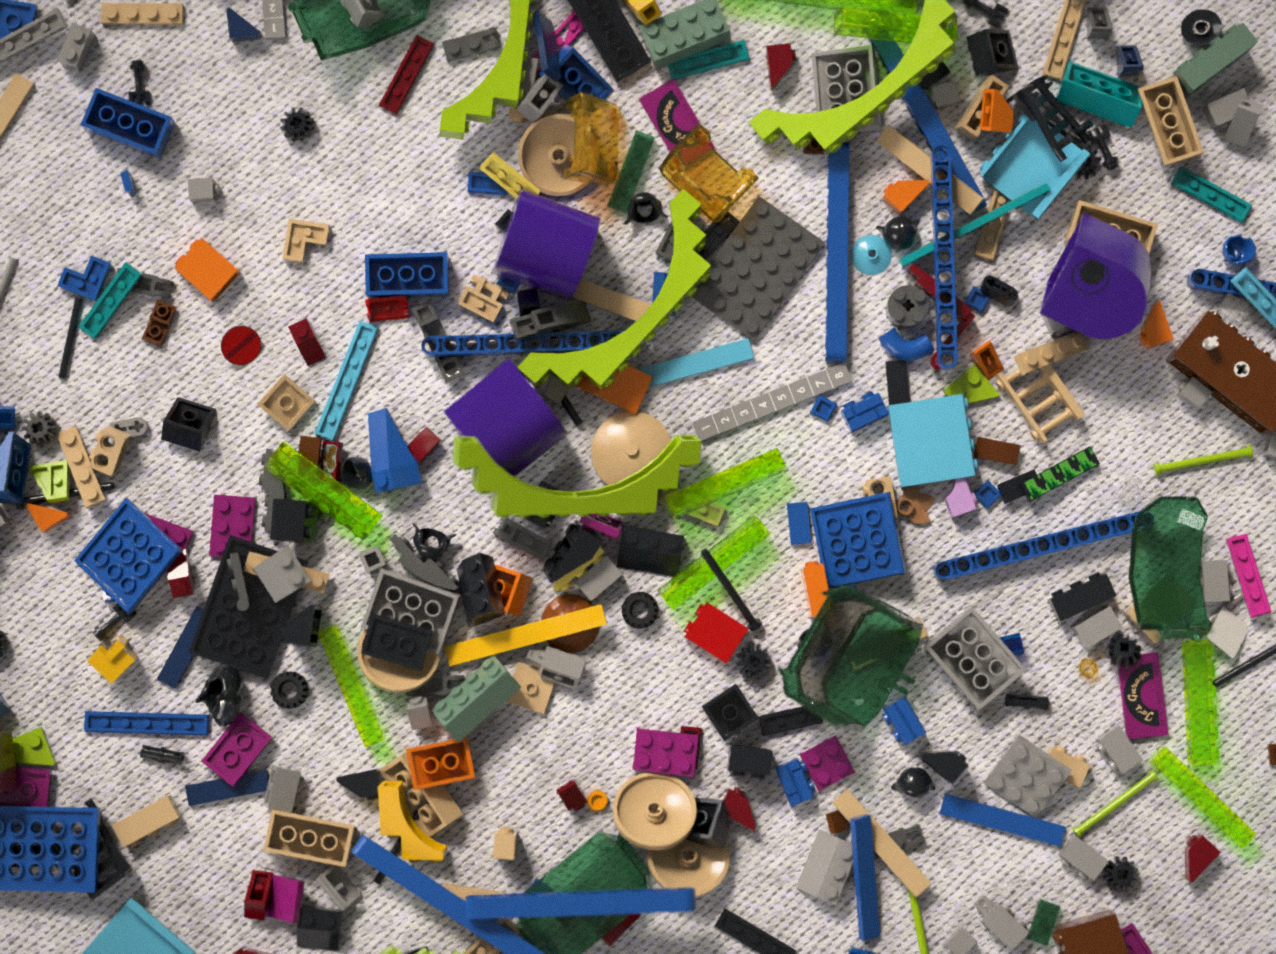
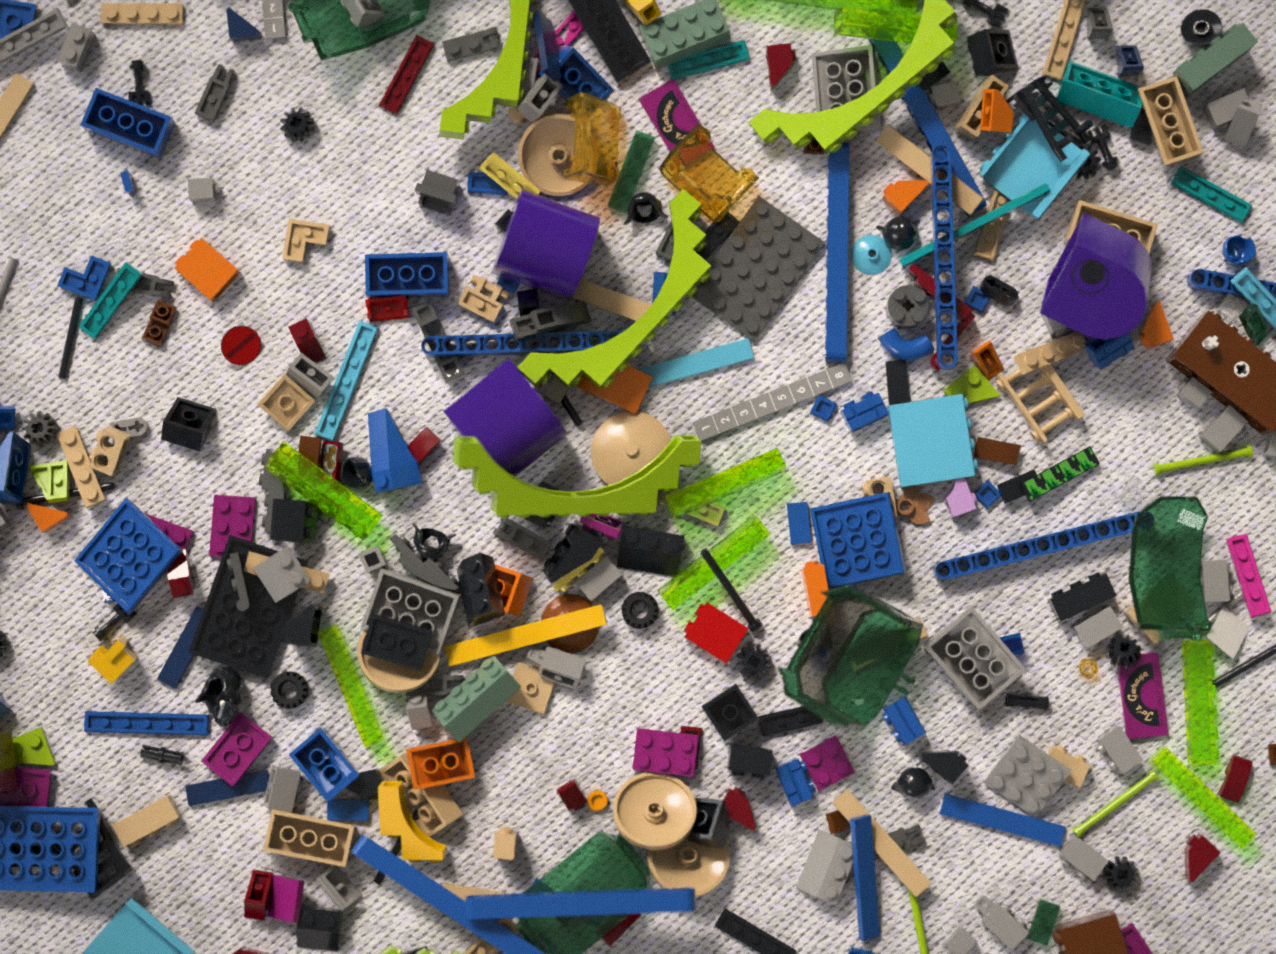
(214, 94): none -> dark grey hinge
(309, 376): none -> light grey brick
(324, 764): none -> blue slope
(348, 810): none -> blue tile
(438, 192): none -> dark grey plate
(1105, 351): none -> blue brick
(1141, 130): none -> black plate
(1223, 429): none -> light grey brick
(1236, 778): none -> dark red slope
(1254, 323): none -> clear green plate

